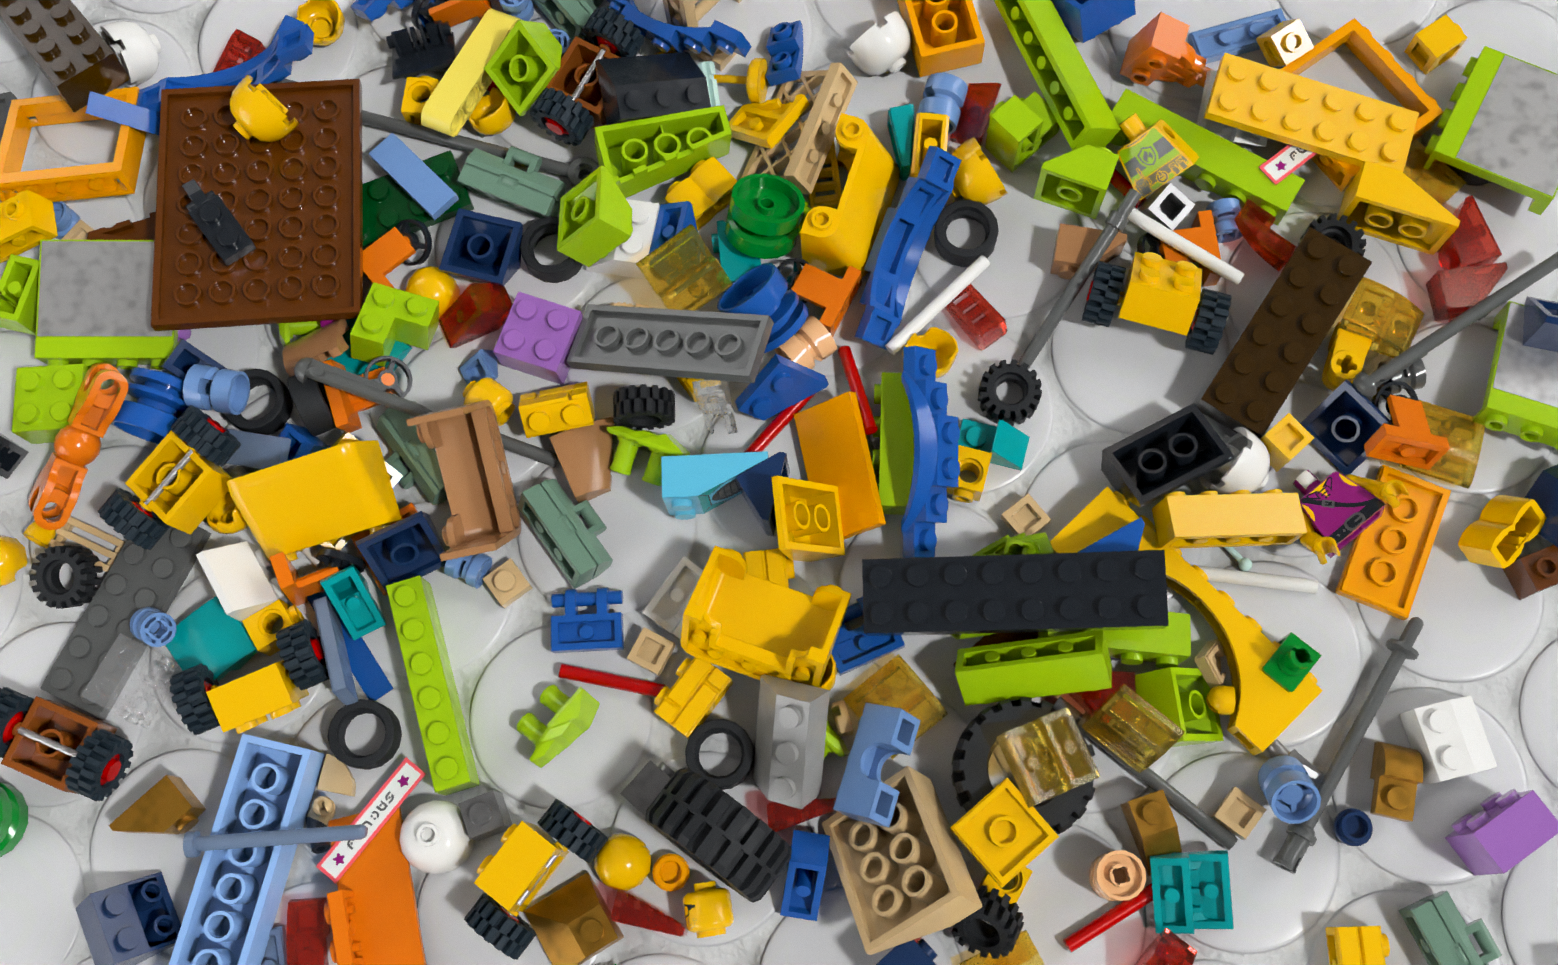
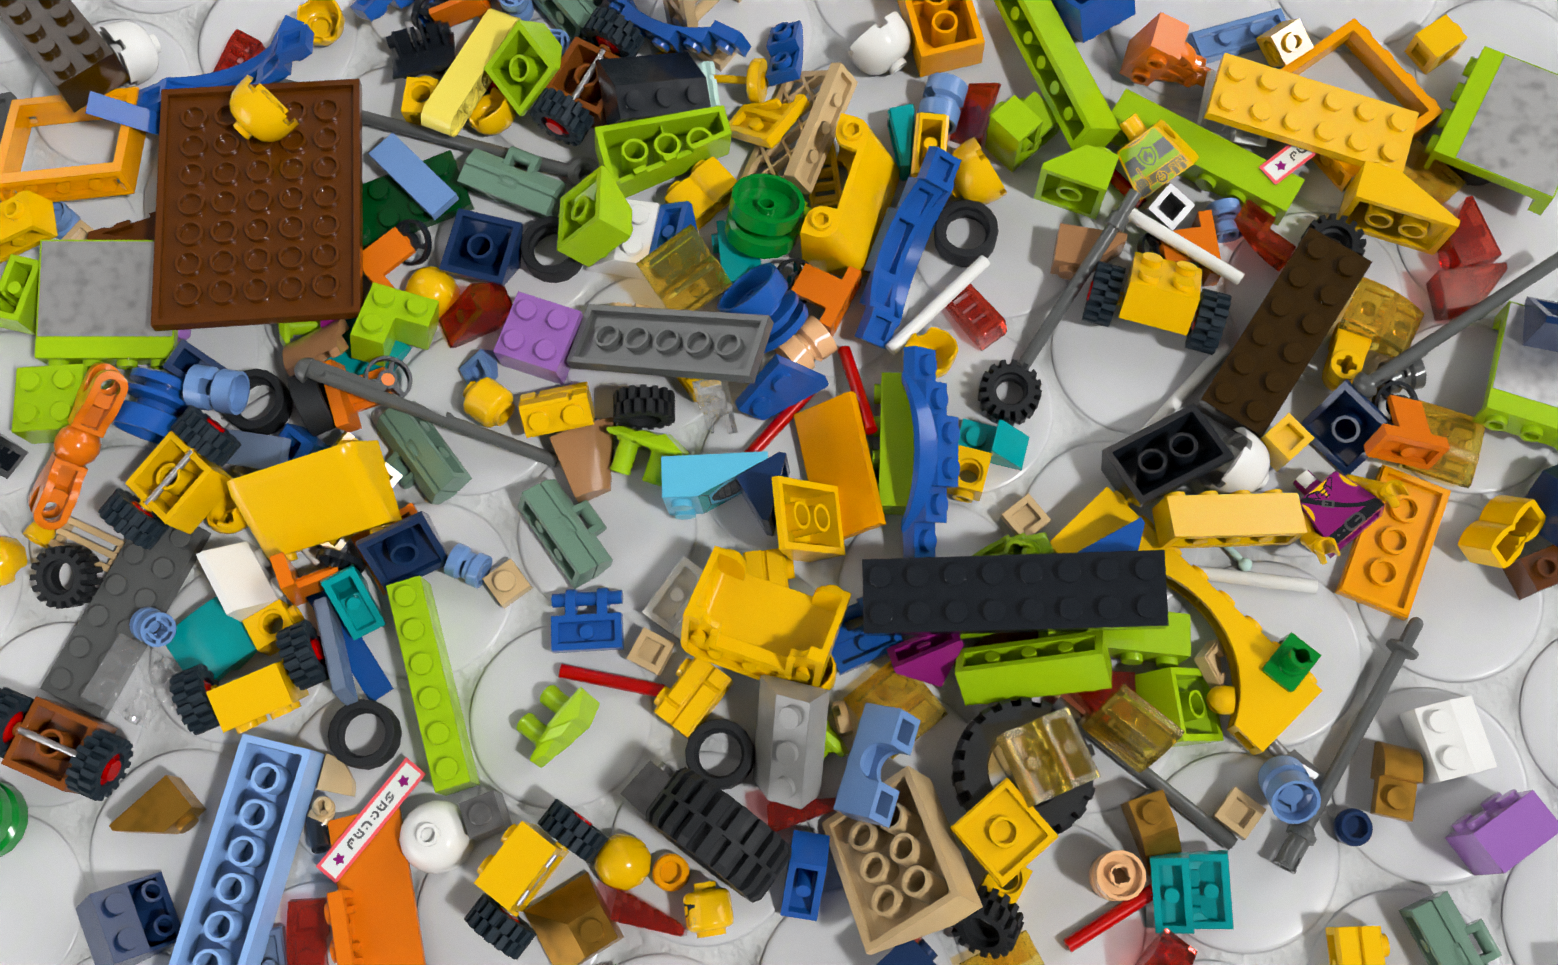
(195, 843): sand blue bar -> none
(217, 224): black hinge -> none
(473, 478): medium nougat windscreen -> none
(926, 657): none -> magenta slope
(1190, 384): none -> white bar

